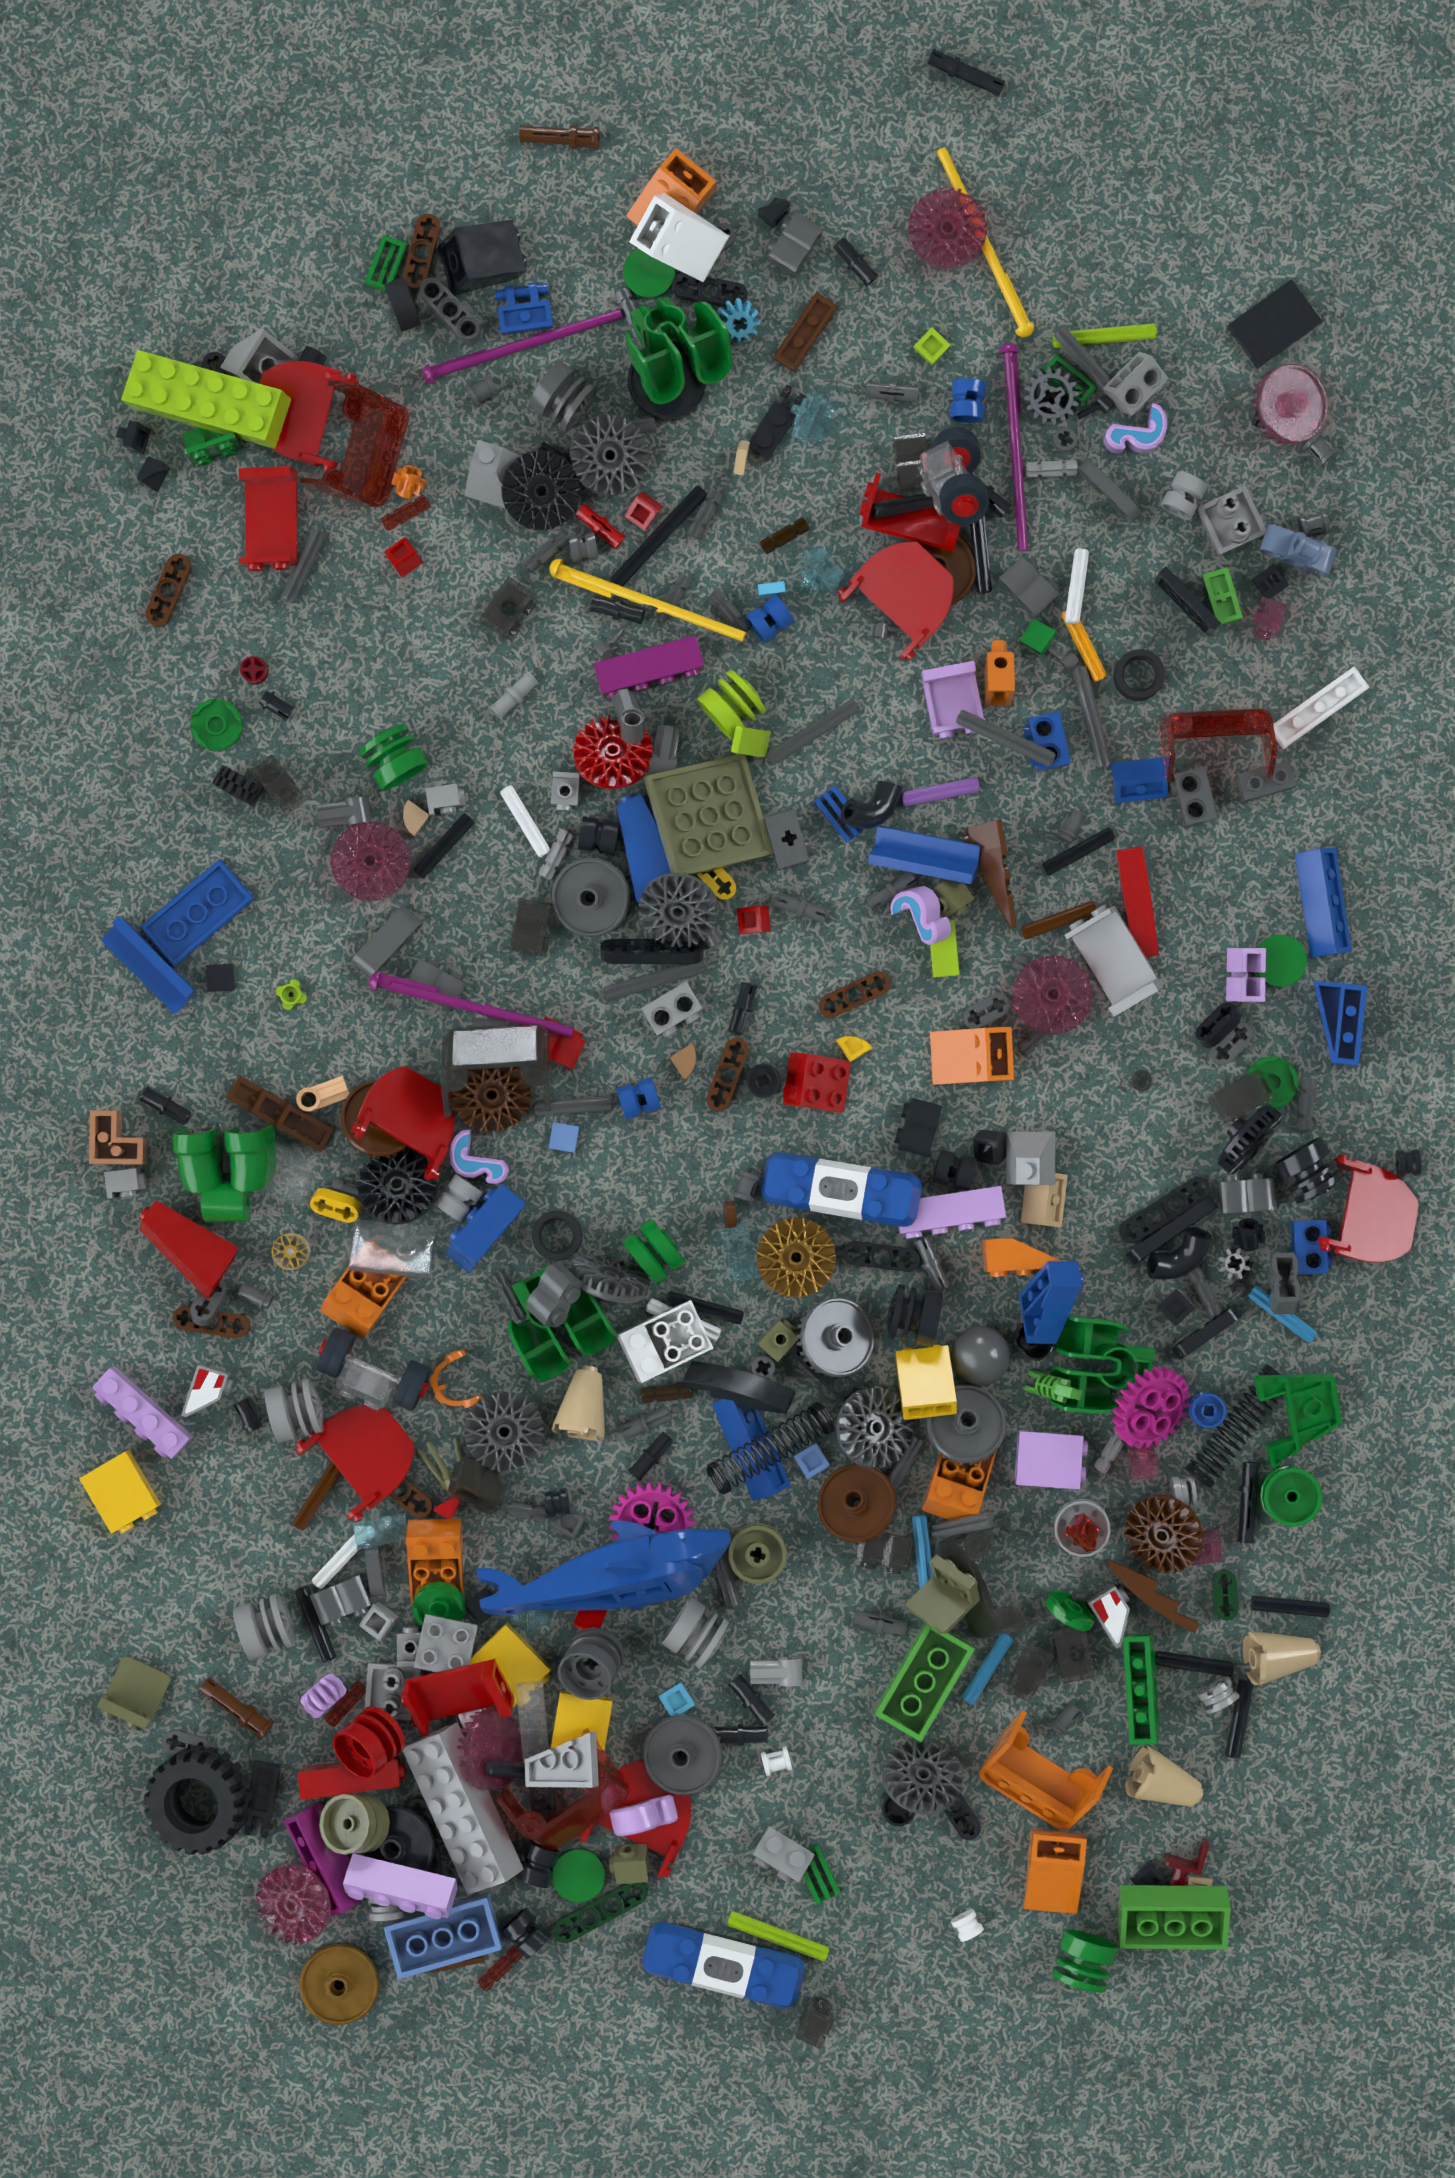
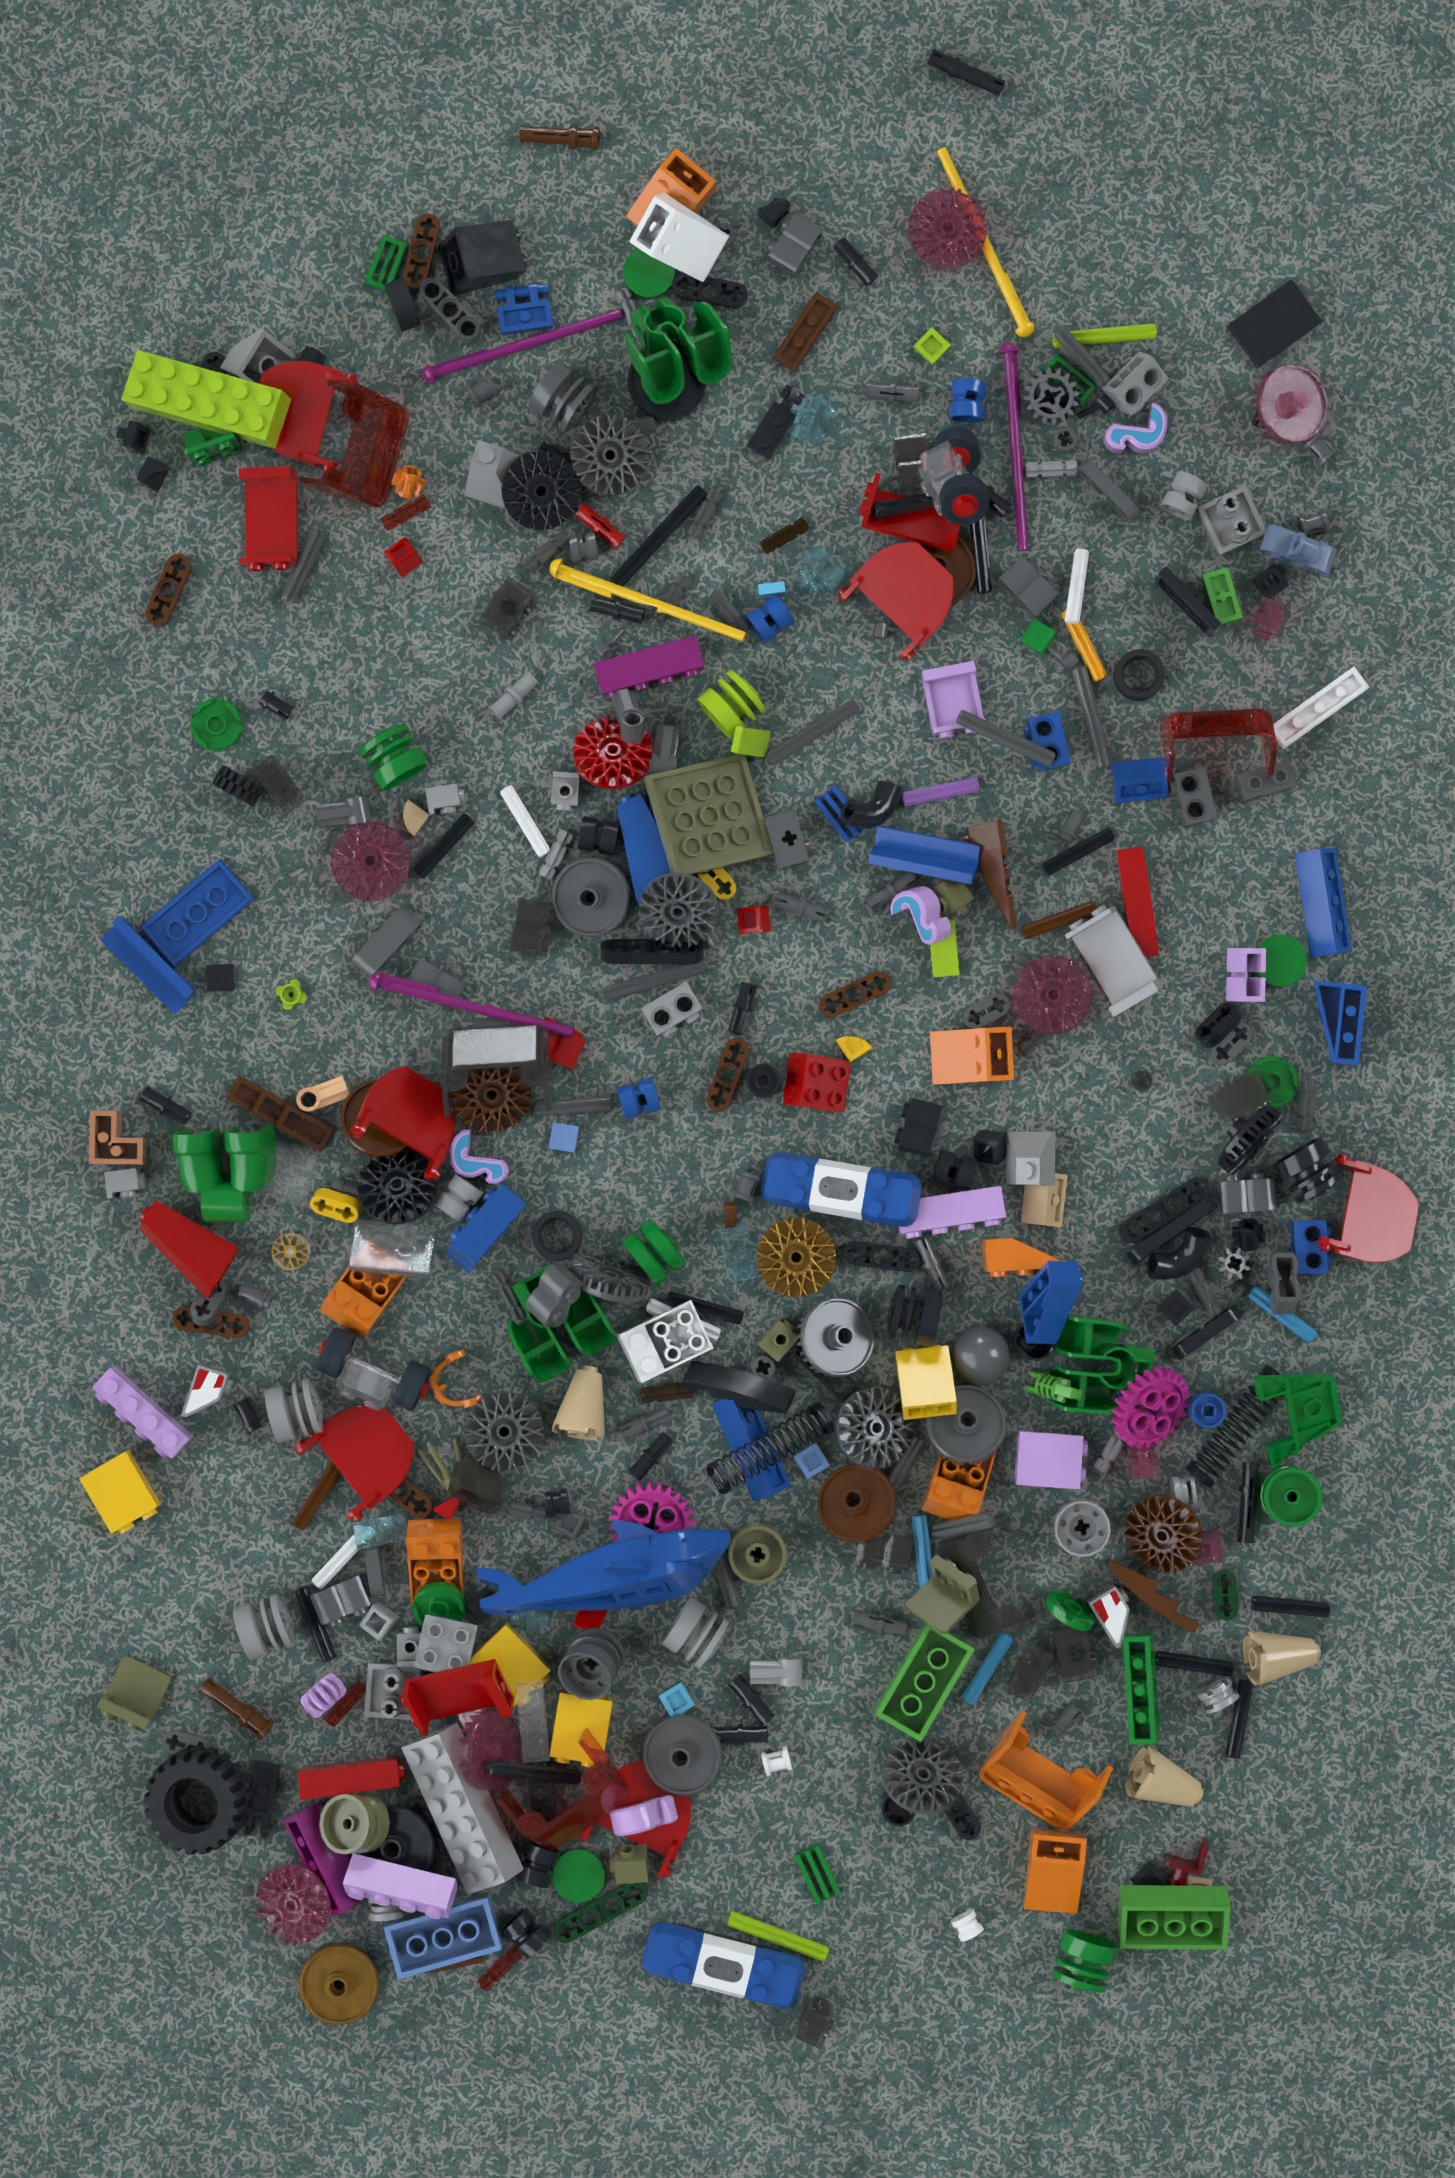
(253, 665): dark red wheel -> none
(369, 1742): red wheel -> none
(566, 1765): light grey wing -> none
(643, 511): red slope -> none
(685, 1060): medium nougat tile -> none
(738, 312): medium azure gear -> none
(741, 457): tan tile -> none
(783, 1855): light grey bracket -> none
(999, 675): orange torso -> none
(1083, 1532): clear red tile -> none
(1408, 1163): black wheel -> none

